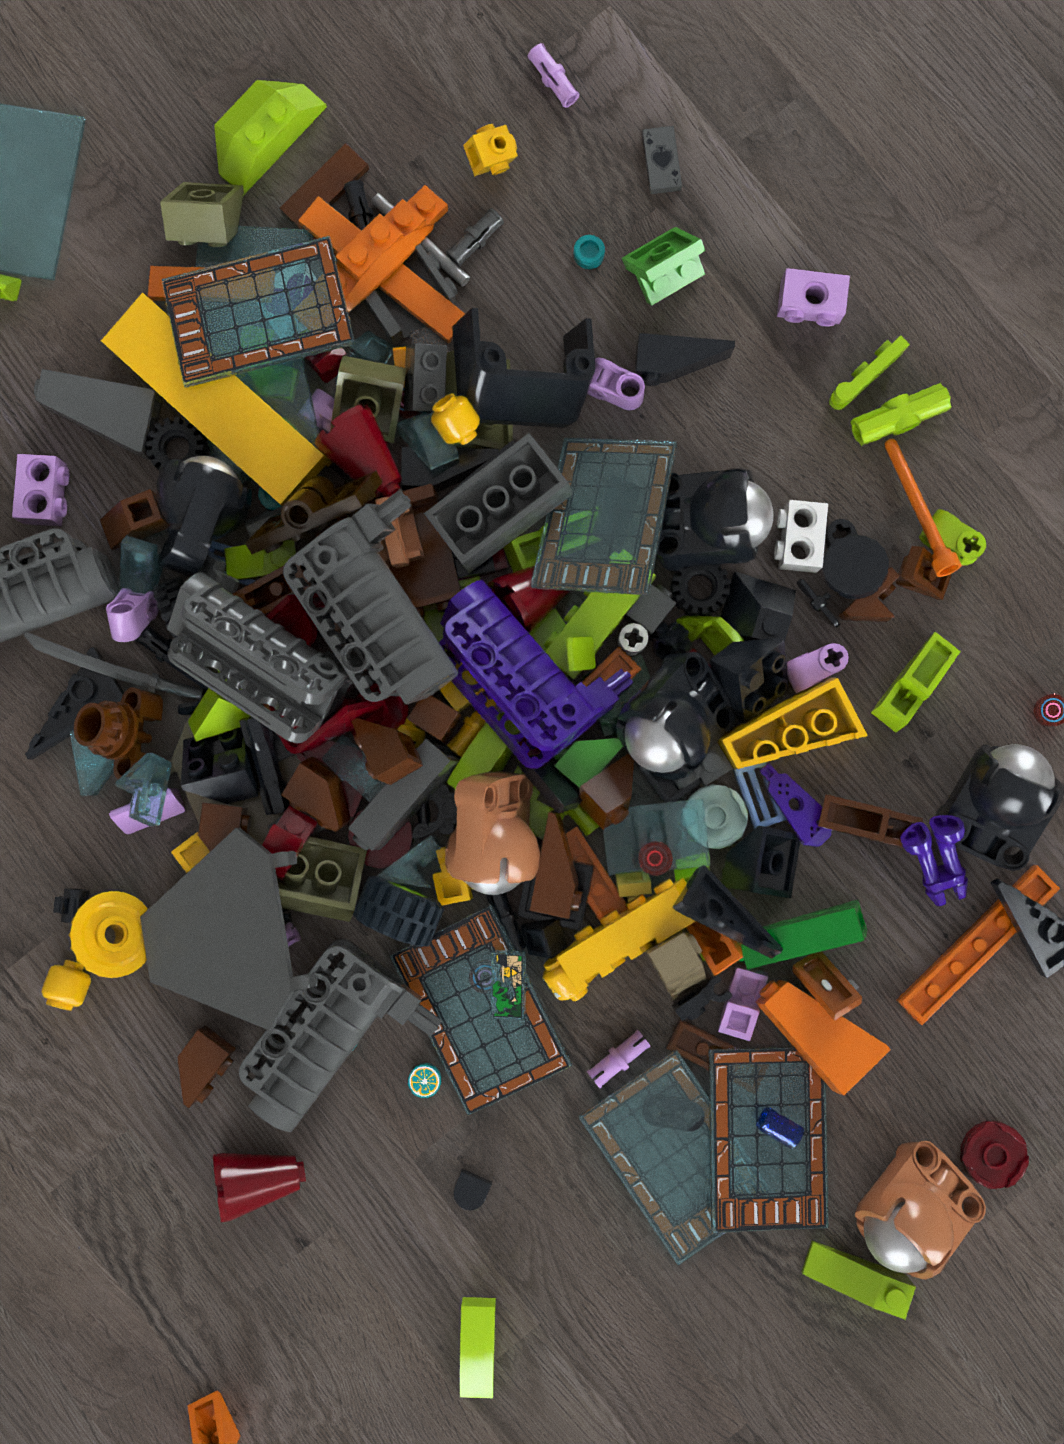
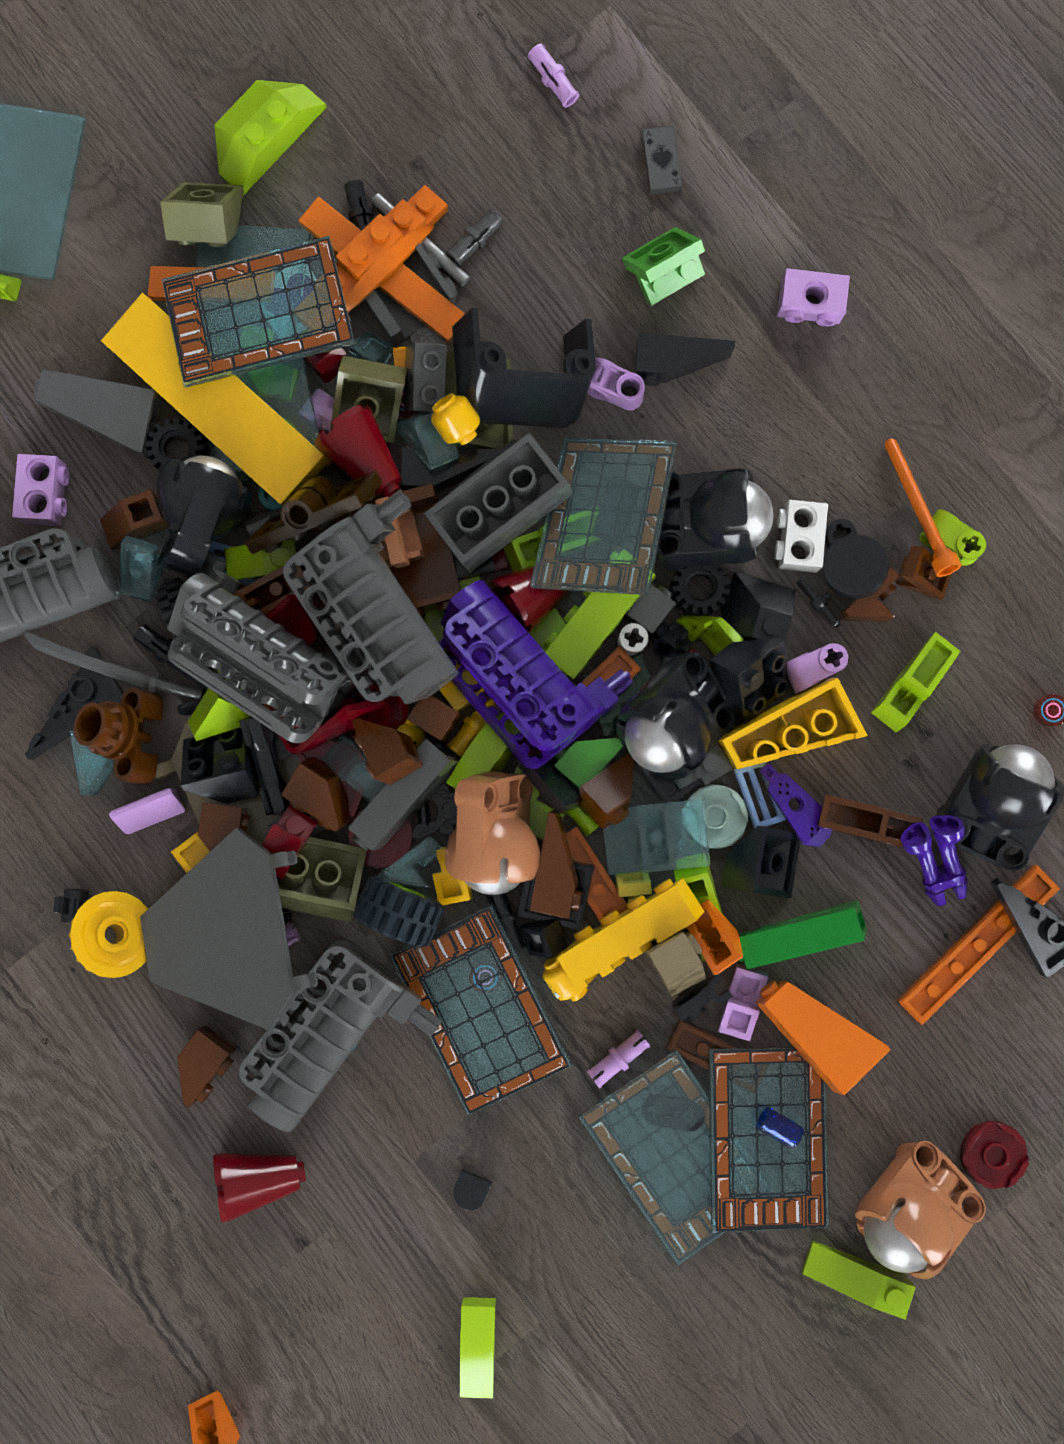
(66, 985): yellow head -> none
(130, 614): lavender piece -> none
(148, 784): clear light blue slope -> none
(325, 183): reddish brown tile -> none
(424, 1080): teal tile -> none
(491, 150): yellow brick -> none
(508, 984): tile -> none
(580, 653): lime slope -> none
(589, 251): teal tile -> none
(655, 858): clear red tile -> none
(714, 906): black wing -> none
(827, 984): dark orange piece -> none
(867, 373): lime plate -> none
(901, 414): lime piece -> none

